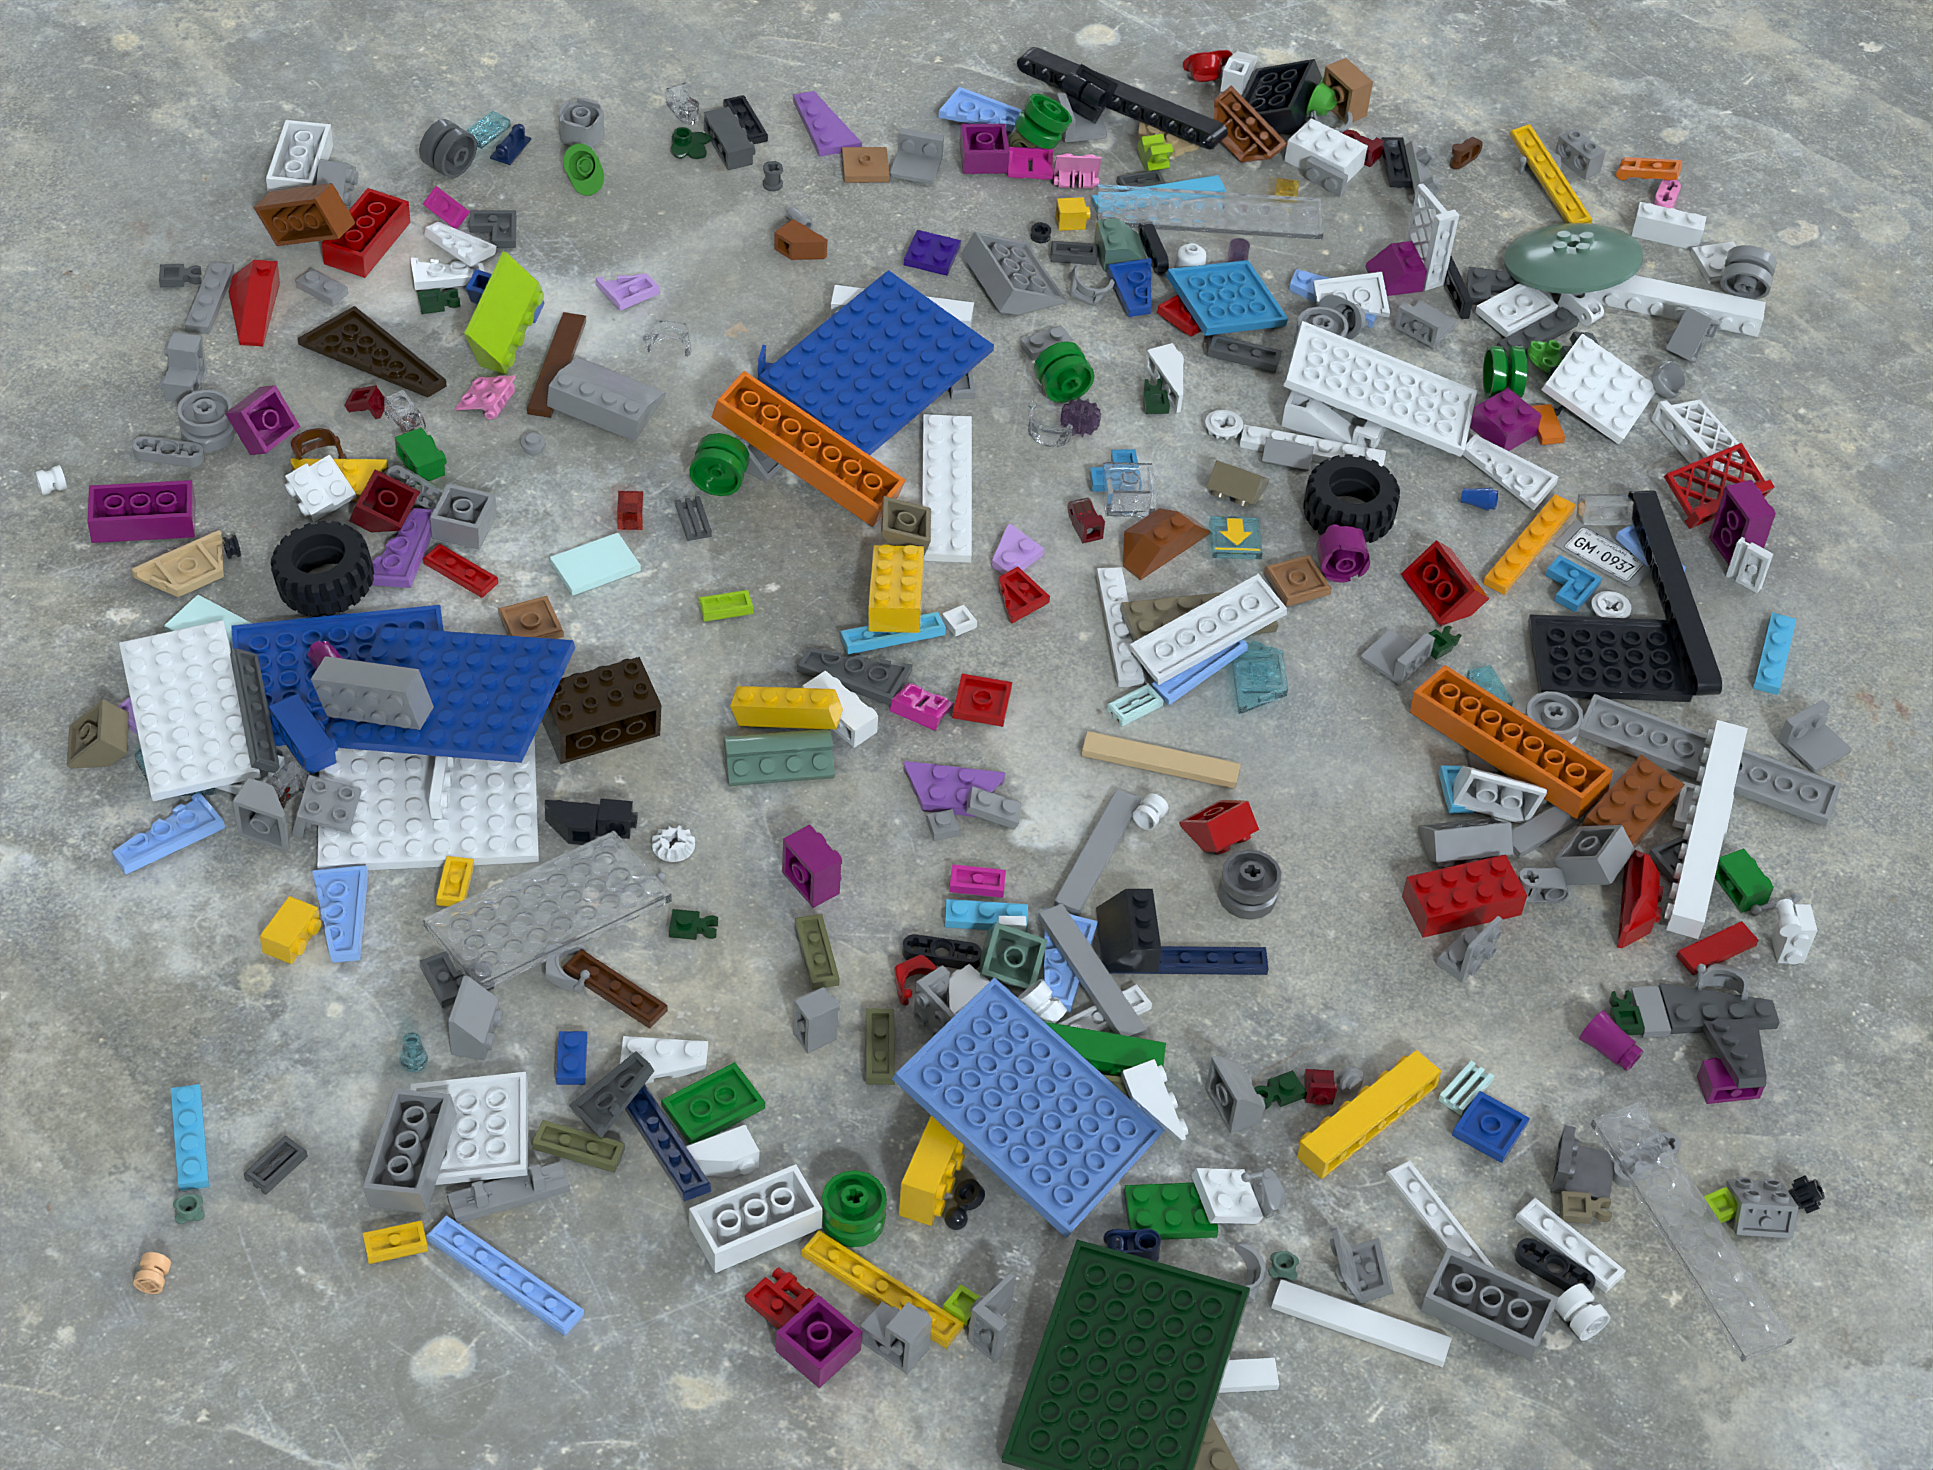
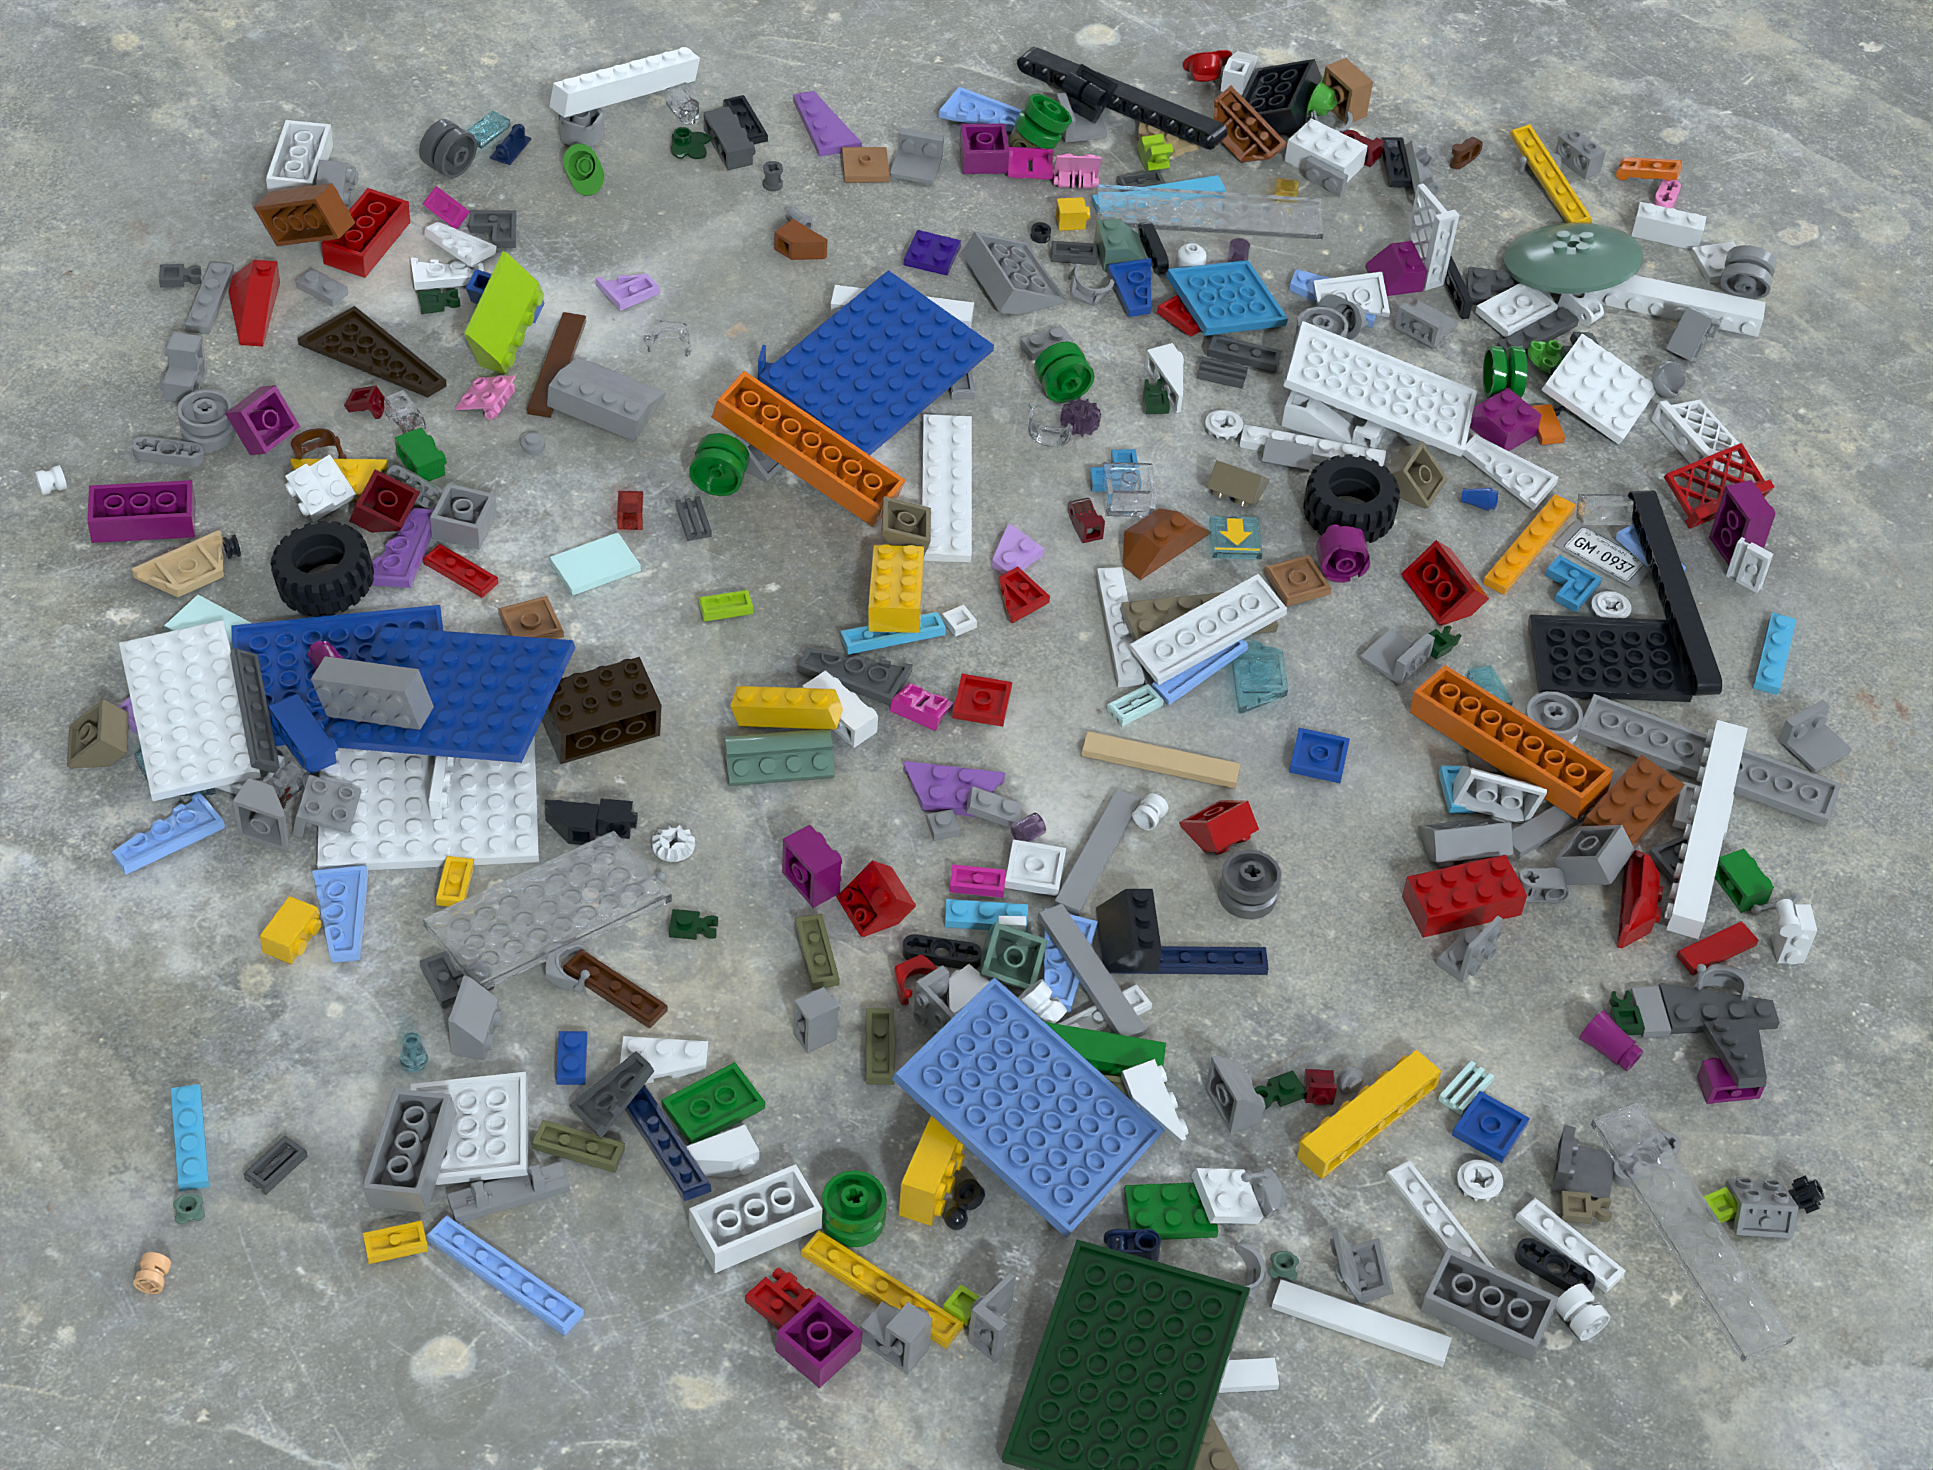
(623, 82): none -> white brick
(876, 899): none -> red slope
(1028, 828): none -> clear purple piece
(1035, 867): none -> white plate
(1222, 372): none -> dark grey tile
(1319, 755): none -> blue plate
(1417, 474): none -> dark tan slope
(1485, 1172): none -> white gear

